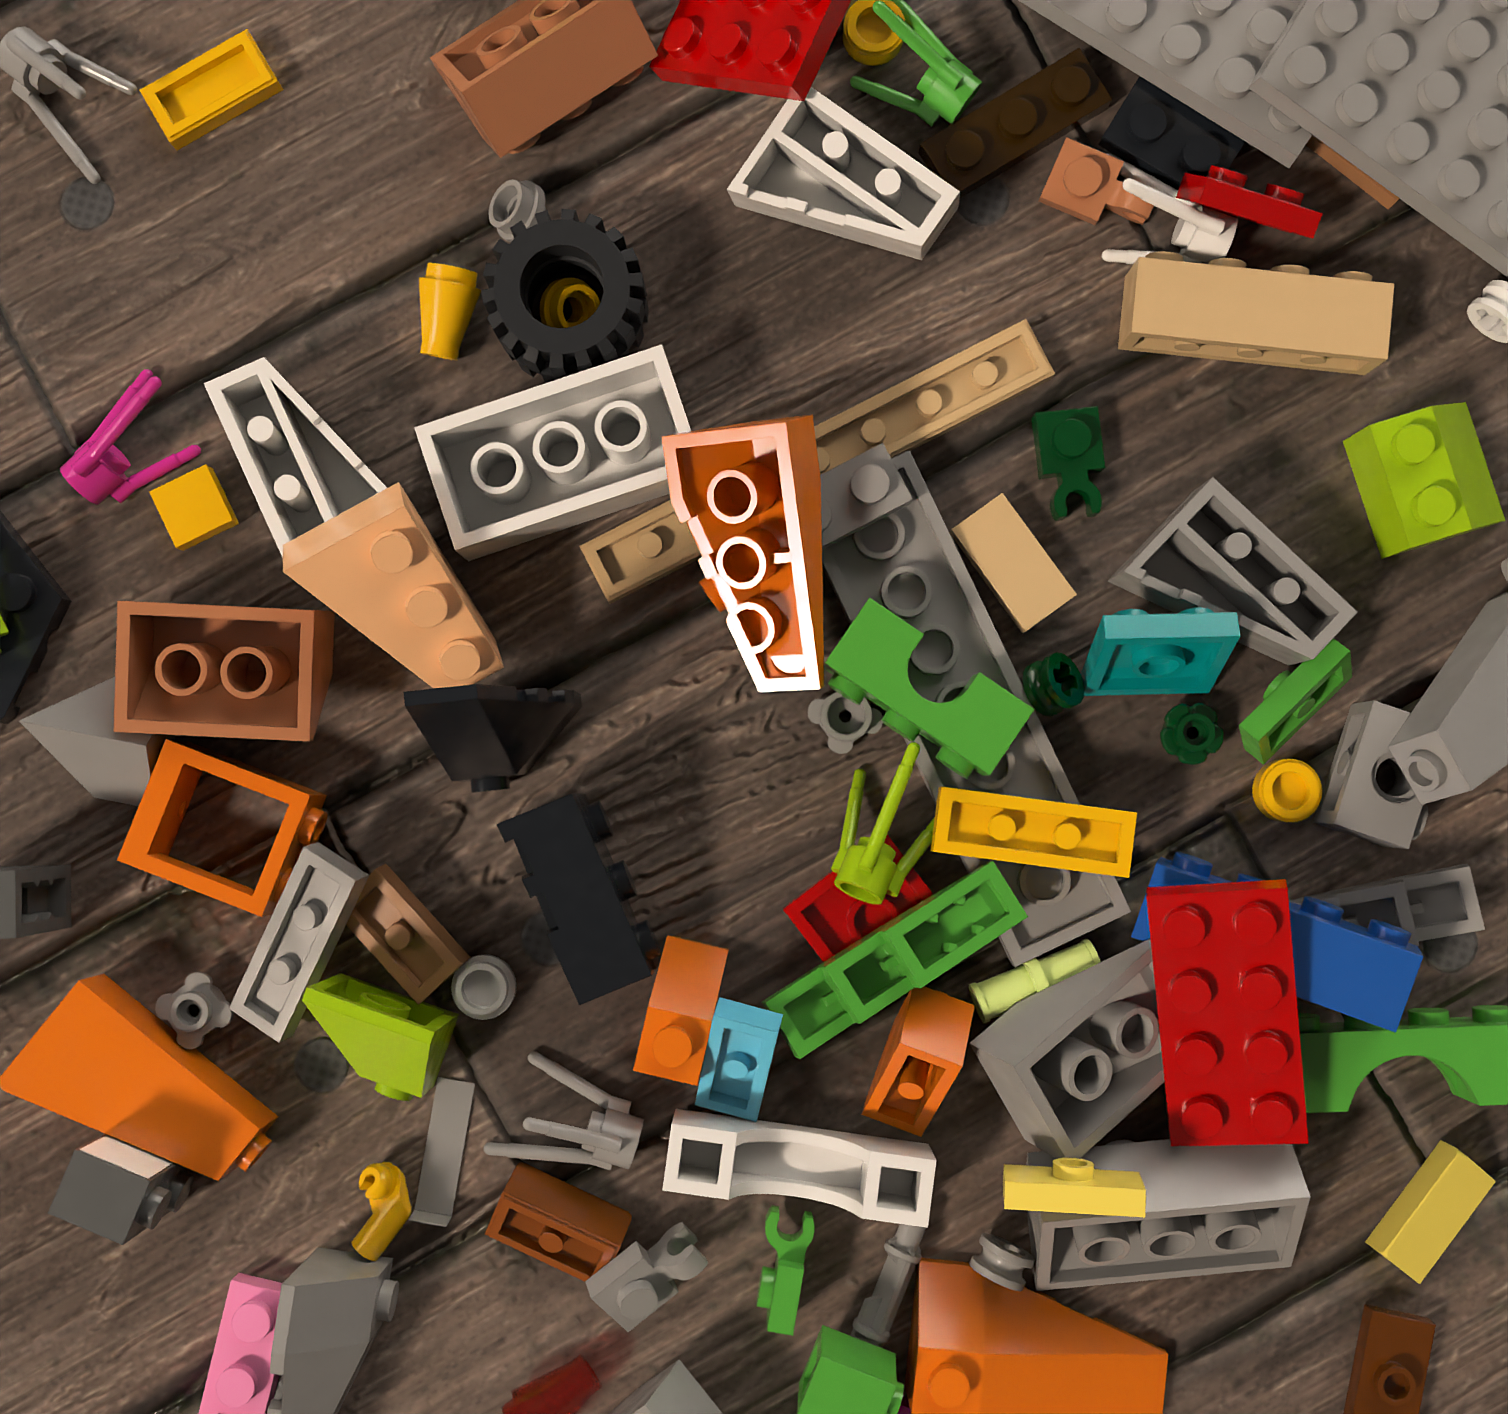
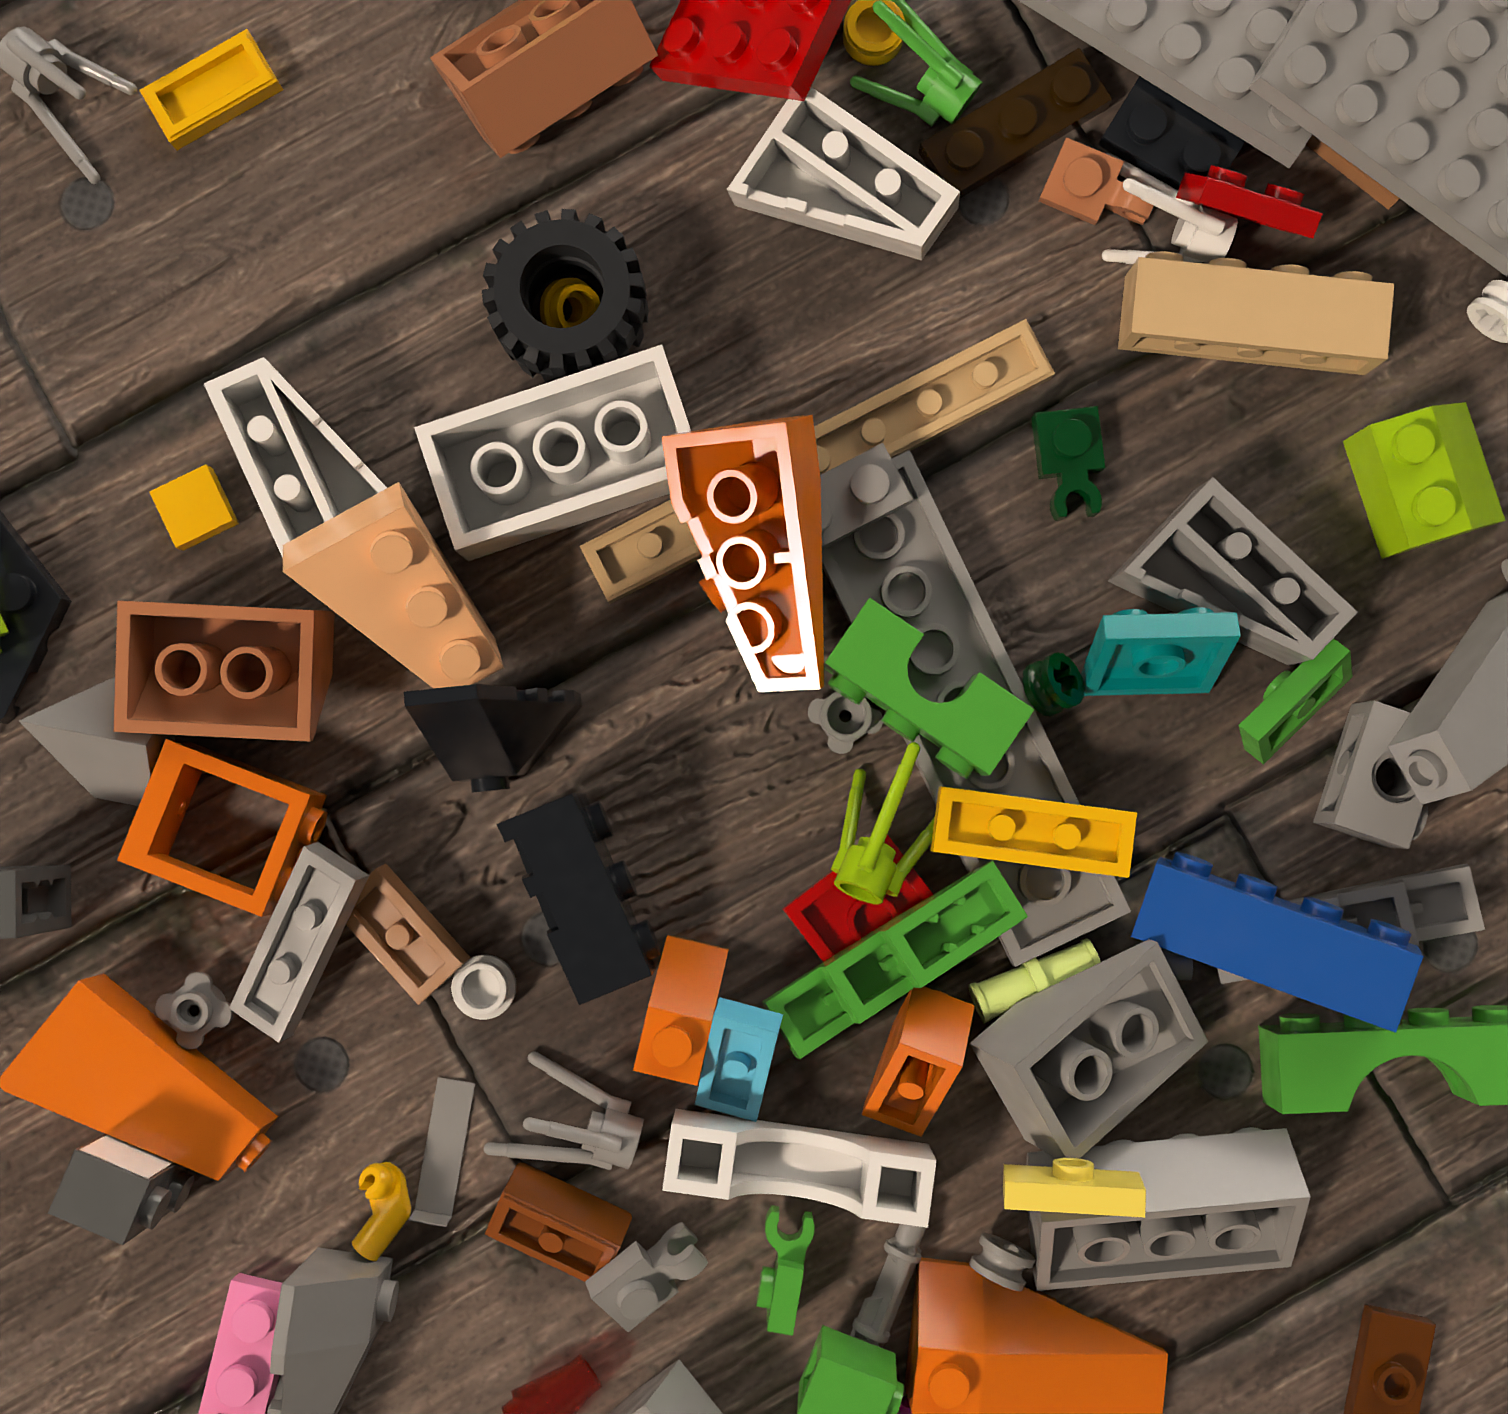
(99, 466): dark pink plant -> none
(383, 1033): lime slope -> none
(446, 306): yellow cone -> none
(514, 203): light grey plate -> none
(1012, 563): tan tile -> none
(1175, 738): dark green plate -> none
(1228, 1013): red plate -> none
(1287, 790): yellow tile -> none
(1430, 1211): light yellow slope -> none

